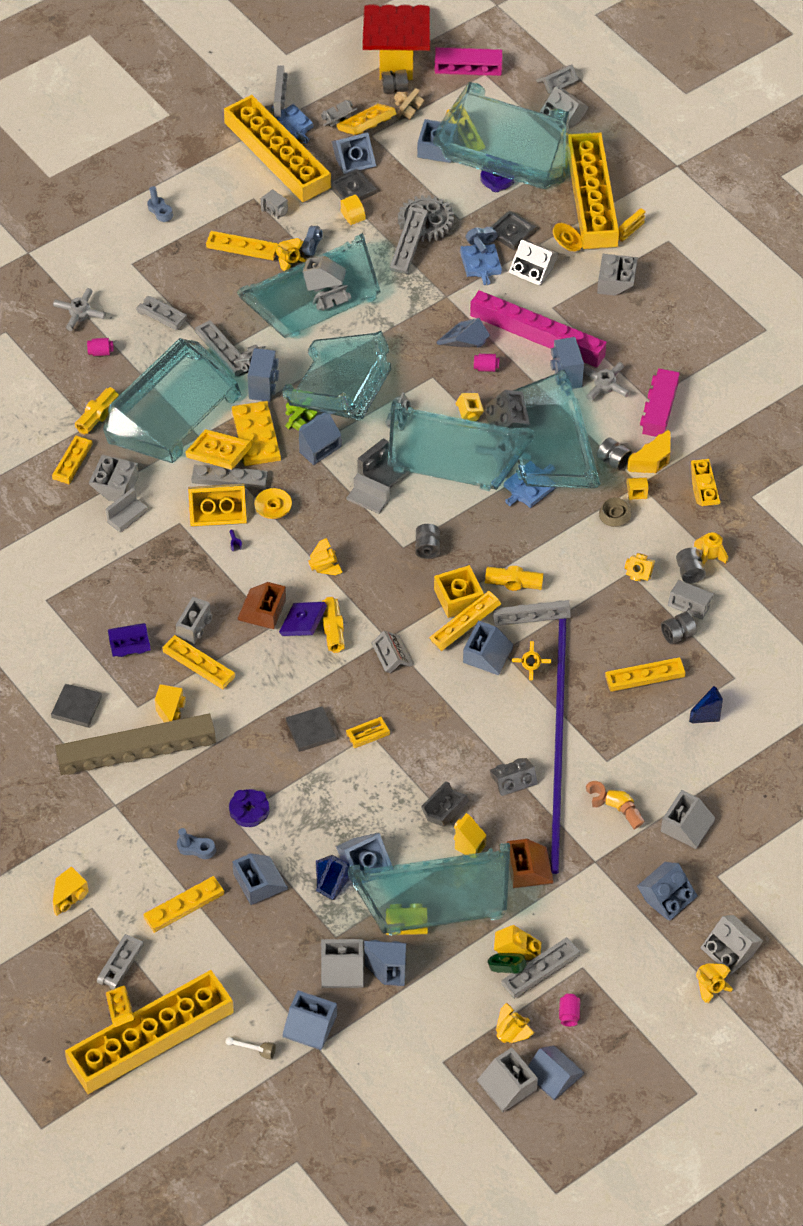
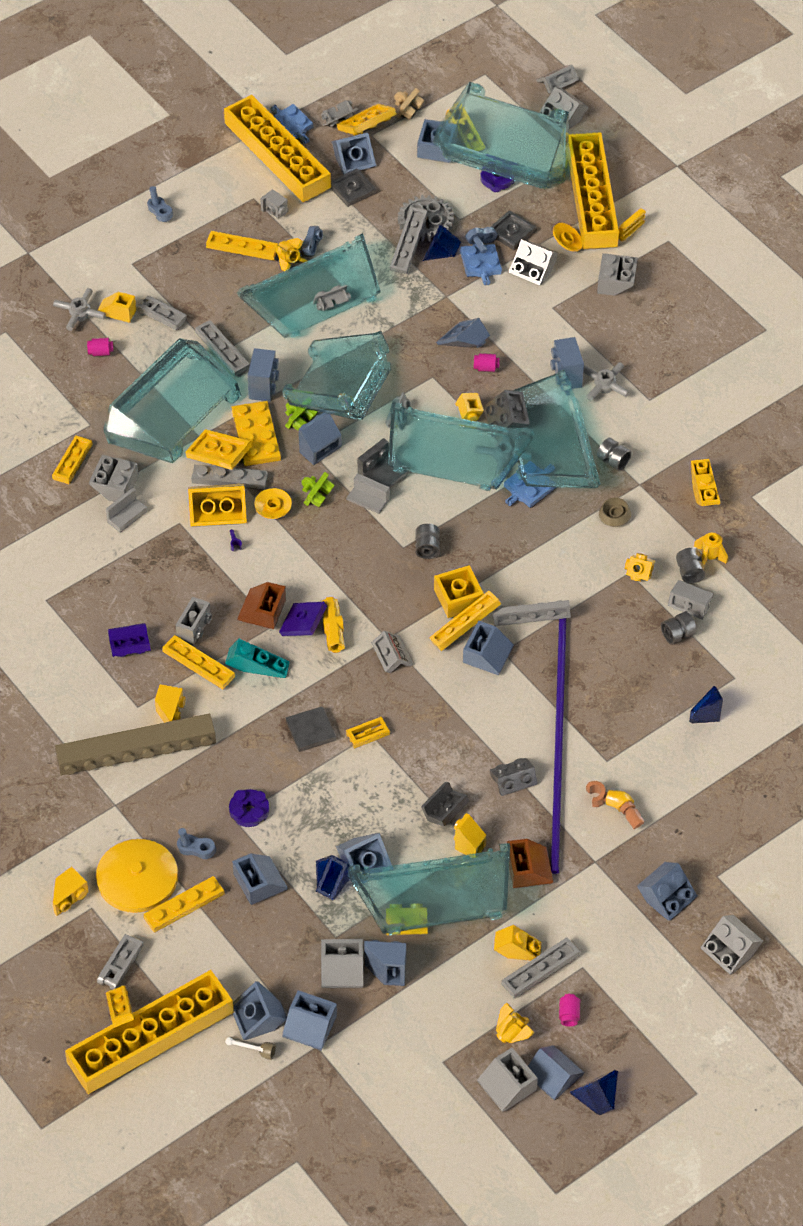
(76, 705): flat silver tile -> none
(96, 411): yellow piece -> none
(119, 306): none -> yellow slope
(137, 875): none -> yellow dish
(245, 357): light grey hinge -> none
(256, 660): none -> teal slope
(257, 1012): none -> sand blue slope
(280, 91): light grey plate -> none
(314, 496): none -> lime hips
(323, 273): light grey slope -> none
(323, 559): yellow brick -> none
(352, 210): yellow brick -> none
(394, 81): flat silver wheel -> none
(396, 34): red piece -> none
(443, 245): none -> clear blue slope
(468, 61): dark pink brick -> none
(507, 963): dark green plate -> none
(514, 578): yellow piece -> none
(534, 326): dark pink brick -> none
(535, 656): yellow brick -> none
(599, 1093): none -> clear blue slope
(637, 488): yellow brick -> none
(645, 674): yellow plate -> none
(652, 455): yellow slope -> none
(660, 402): dark pink brick -> none
(687, 819): light grey slope -> none
(711, 980): yellow brick -> none

